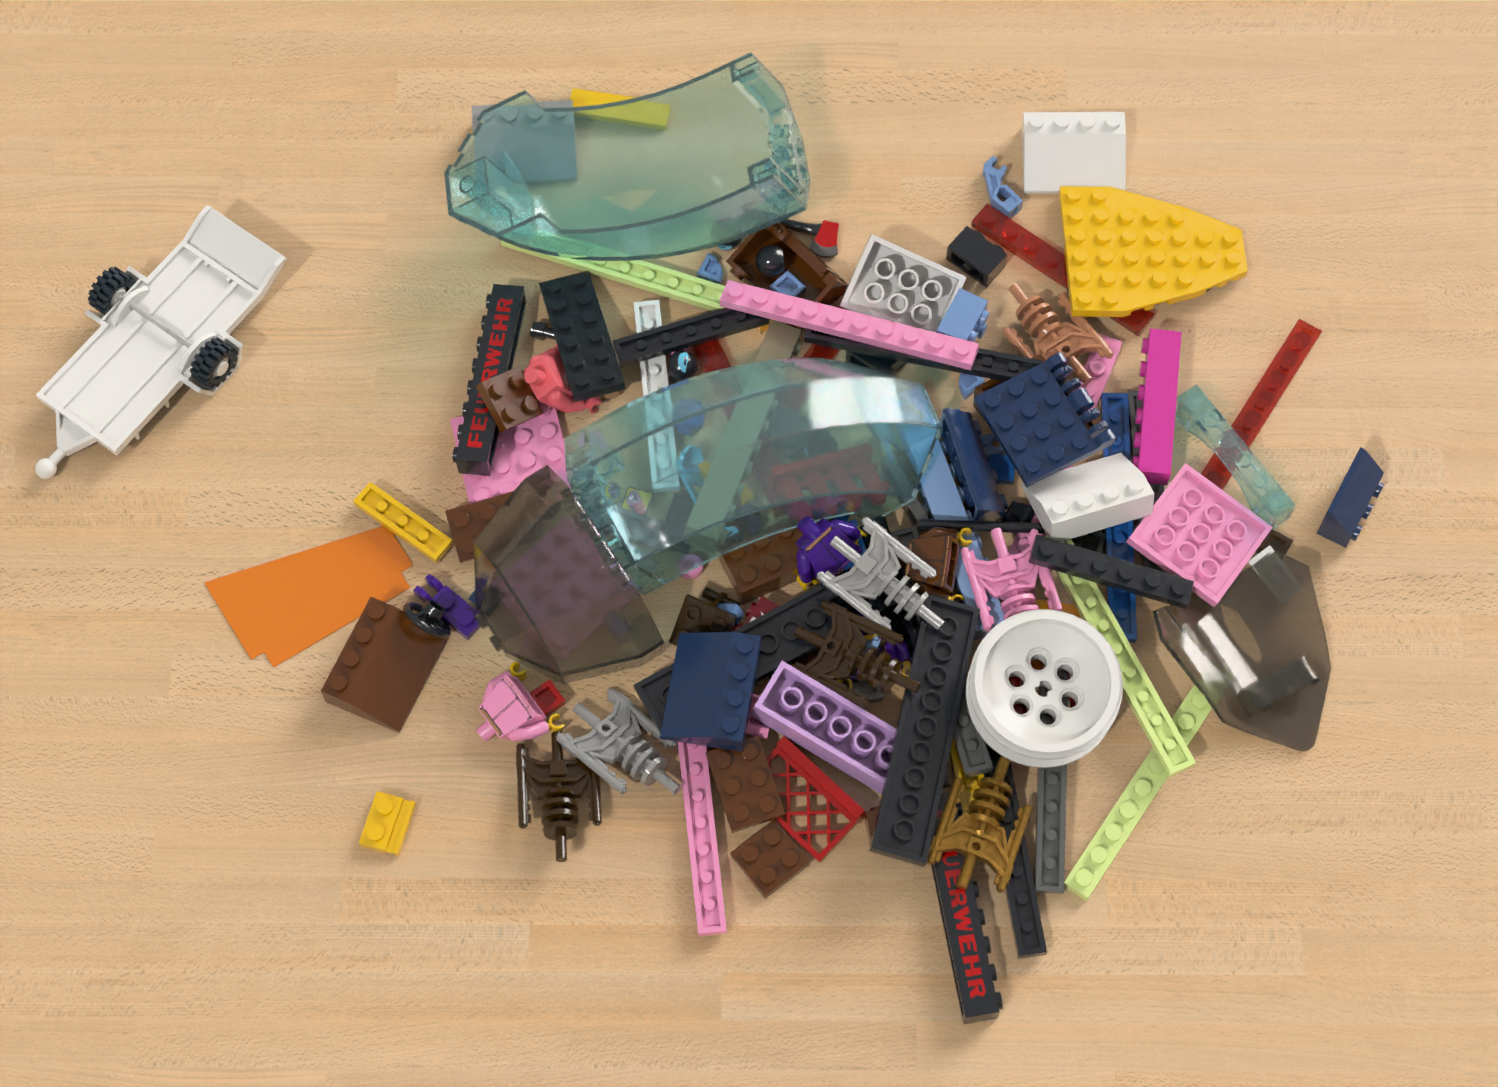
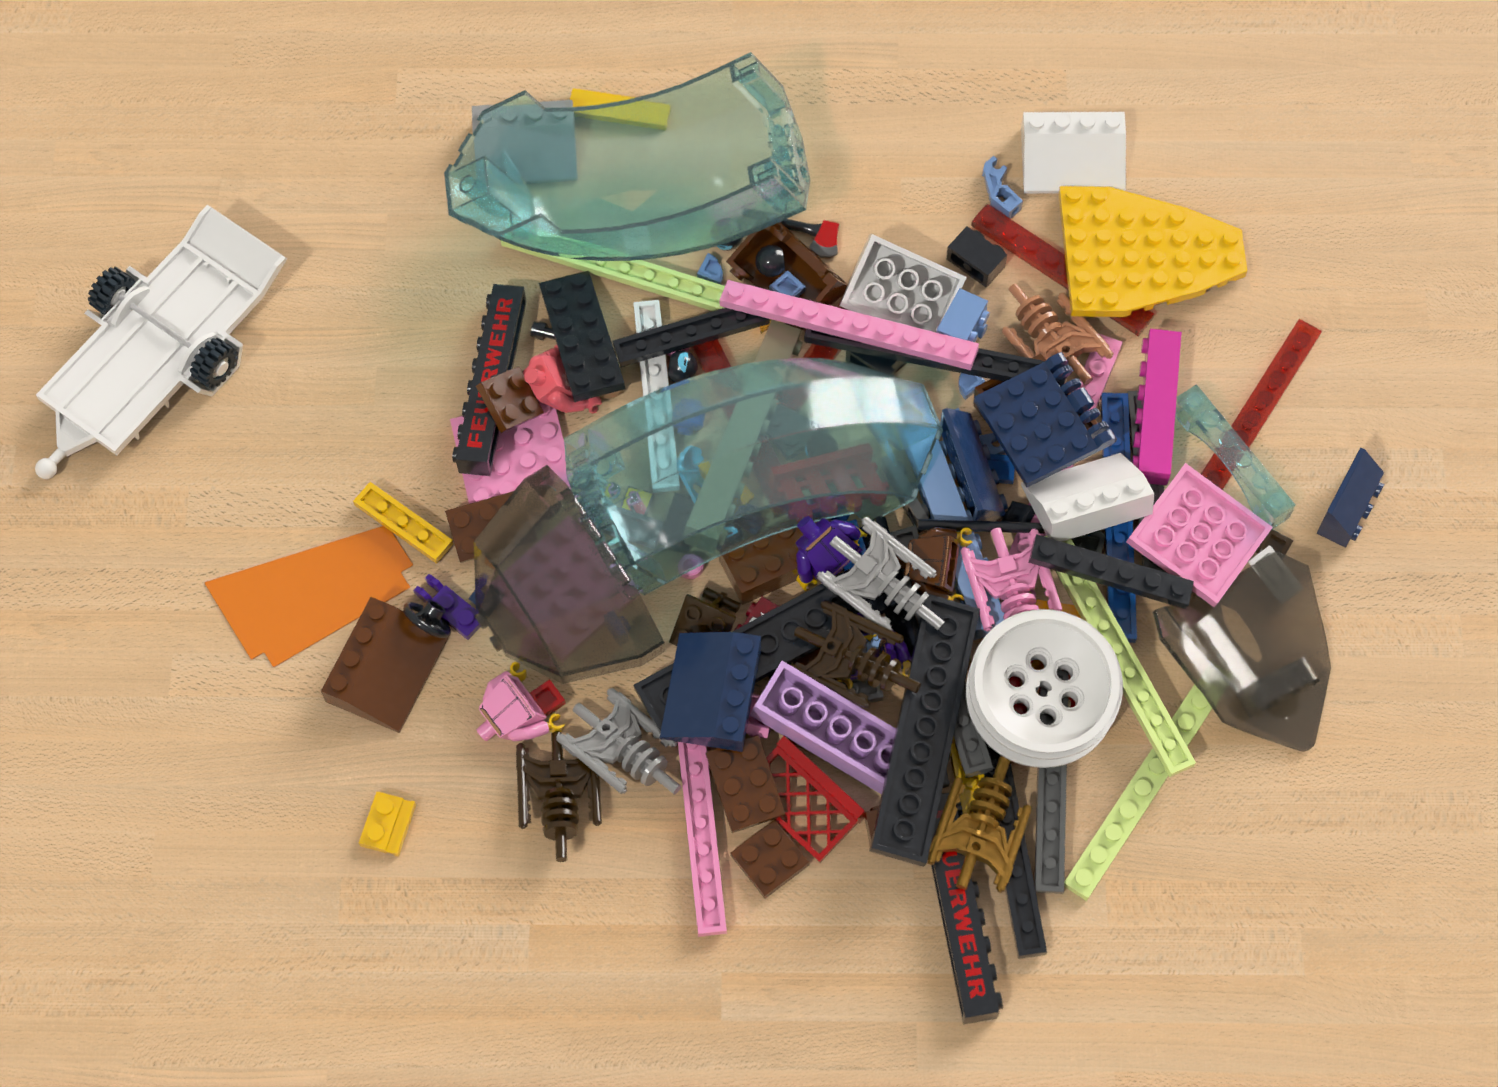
(733, 609): medium blue tile -> none

